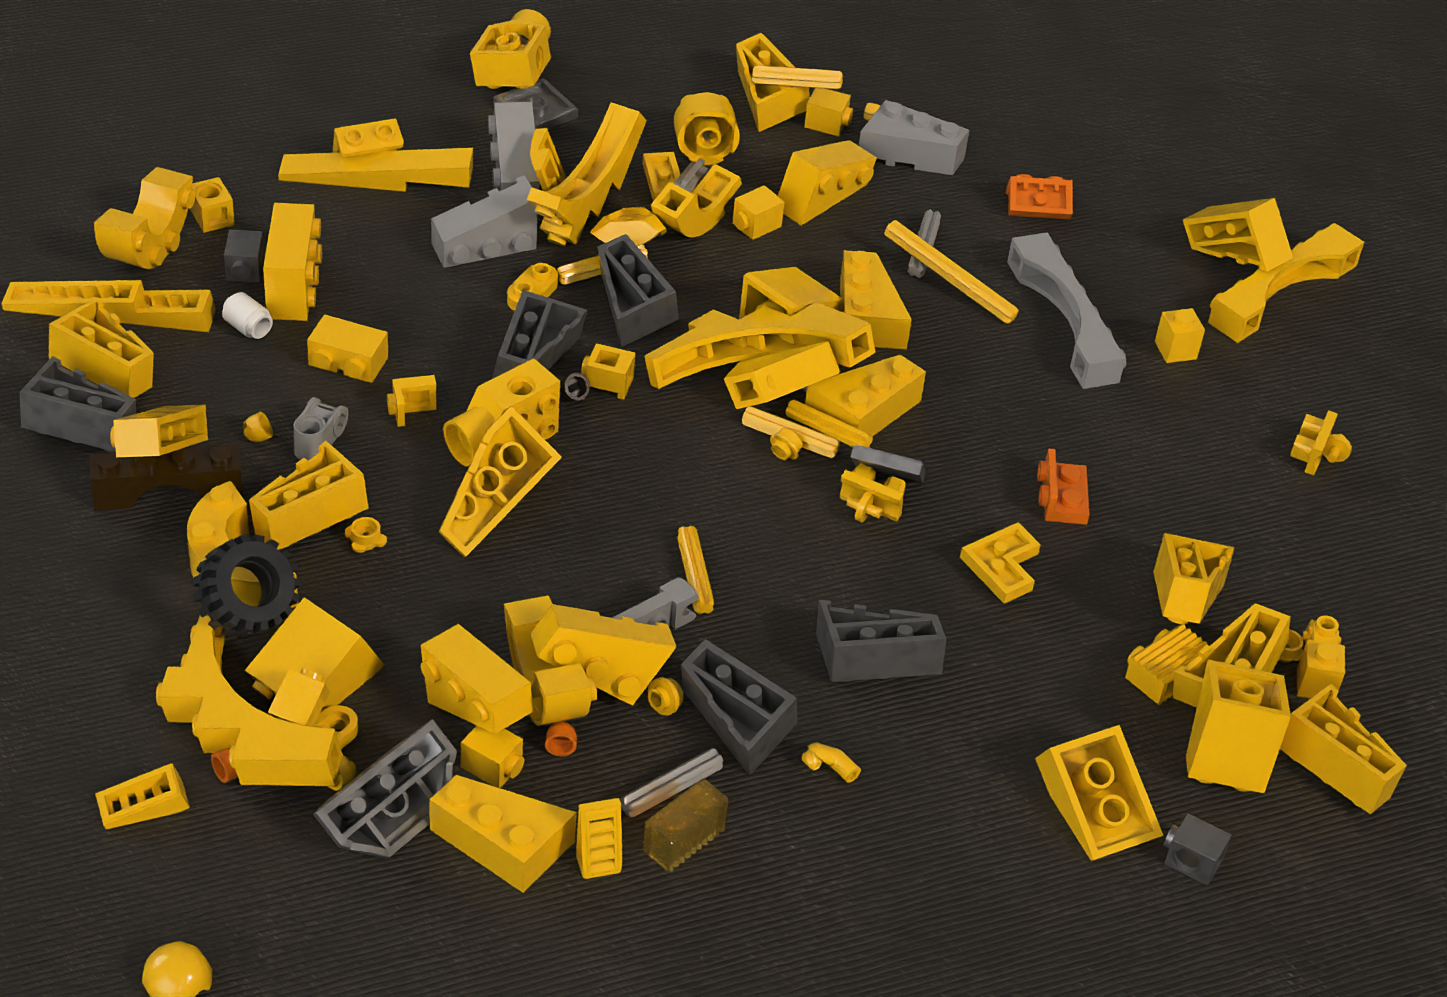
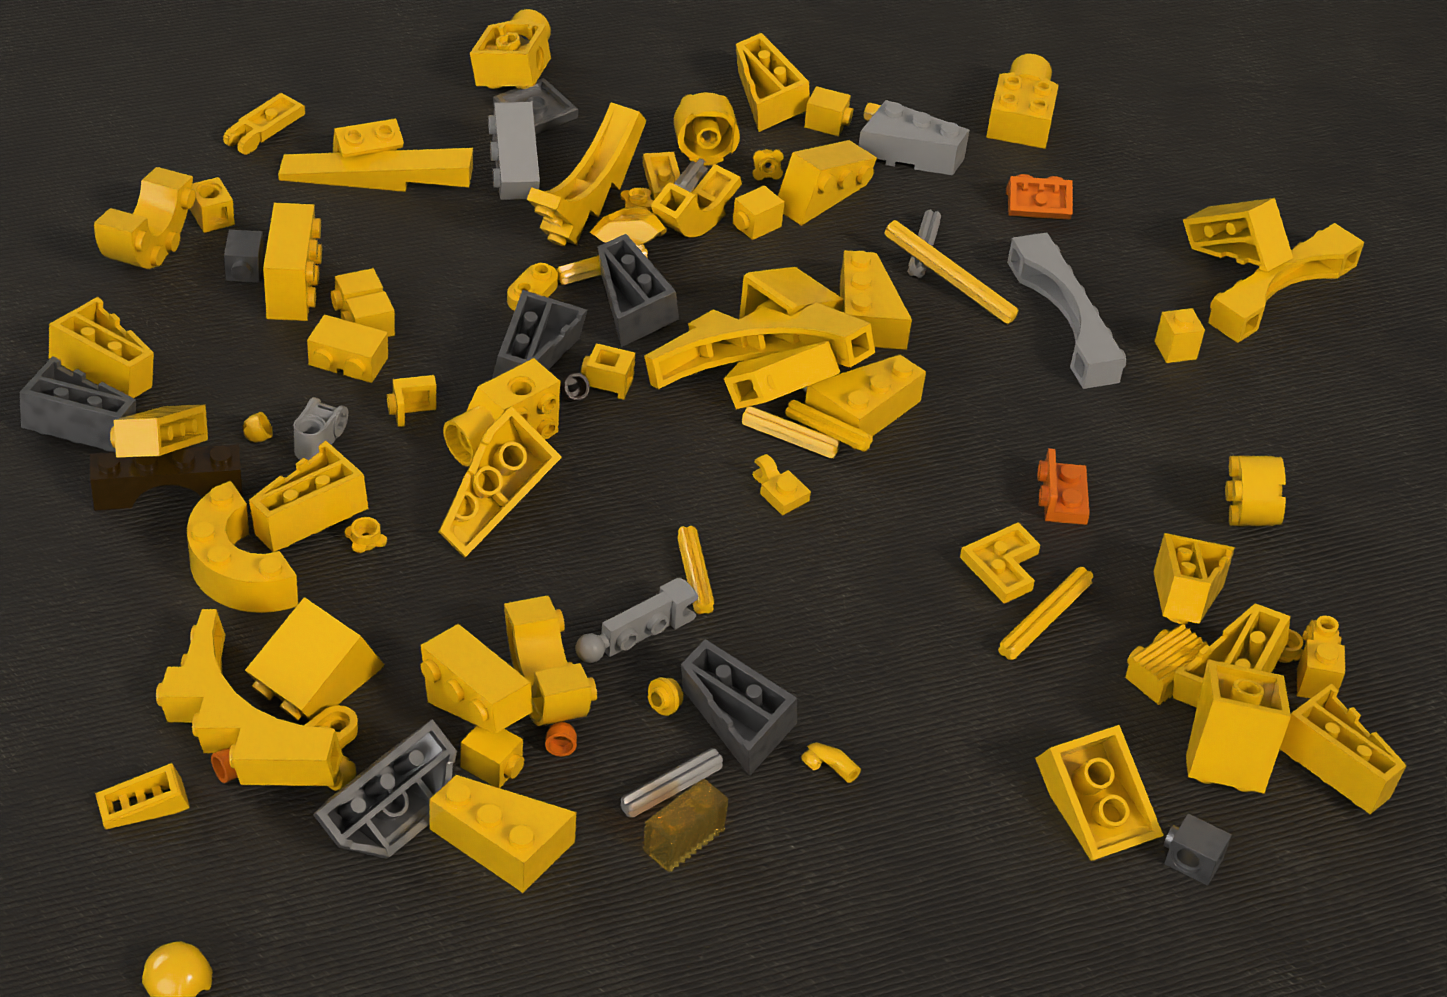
(125, 298): yellow slope -> none
(247, 315): white brick -> none
(263, 123): none -> yellow hinge
(271, 570): black tyre -> none
(300, 697): yellow brick -> none
(363, 301): none -> yellow piece
(487, 228): light grey wedge -> none
(546, 160): yellow slope -> none
(600, 841): yellow slope -> none
(613, 651): yellow wedge -> none
(637, 198): none -> yellow plate
(765, 156): none -> yellow plate
(781, 490): none -> yellow plate
(785, 444): yellow plate -> none
(797, 77): yellow axle -> none
(872, 497): yellow hips -> none
(878, 644): flat silver wedge -> none
(889, 463): flat silver tile -> none
(1024, 103): none -> yellow brick
(1045, 613): none -> yellow axle
(1256, 490): none -> yellow brick
(1316, 440): yellow hips -> none

